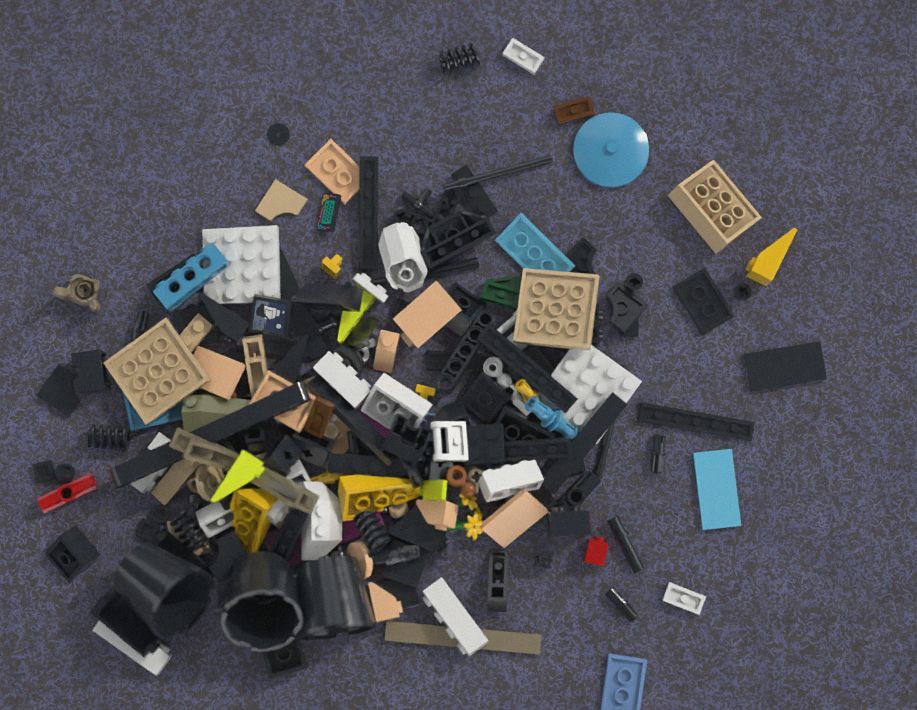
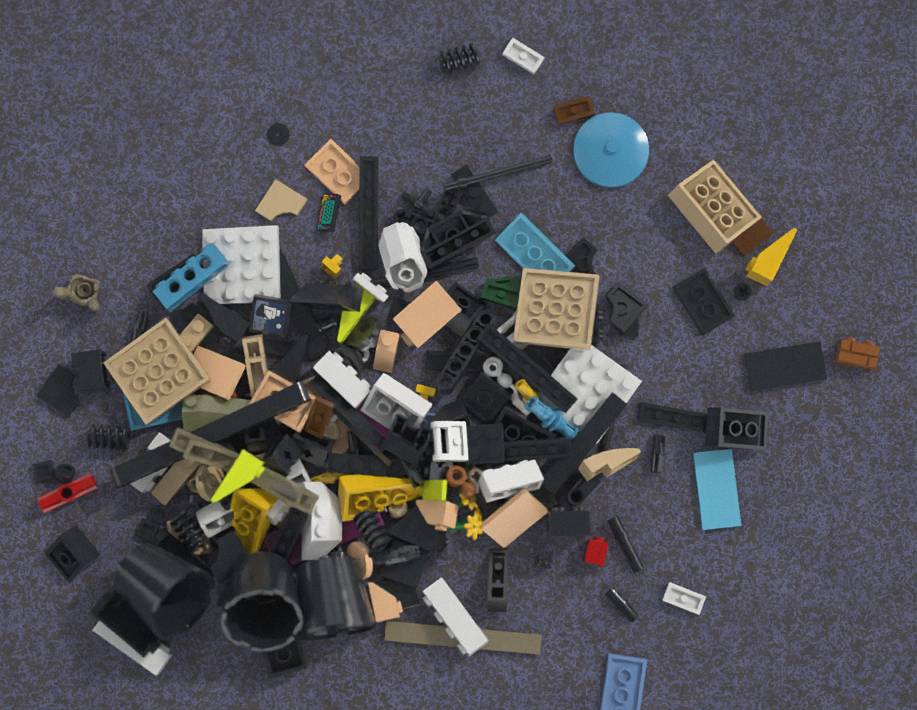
(608, 462): none -> tan slope
(638, 279): black bush -> none
(736, 428): none -> black slope
(752, 237): none -> reddish brown tile
(857, 354): none -> dark orange brick

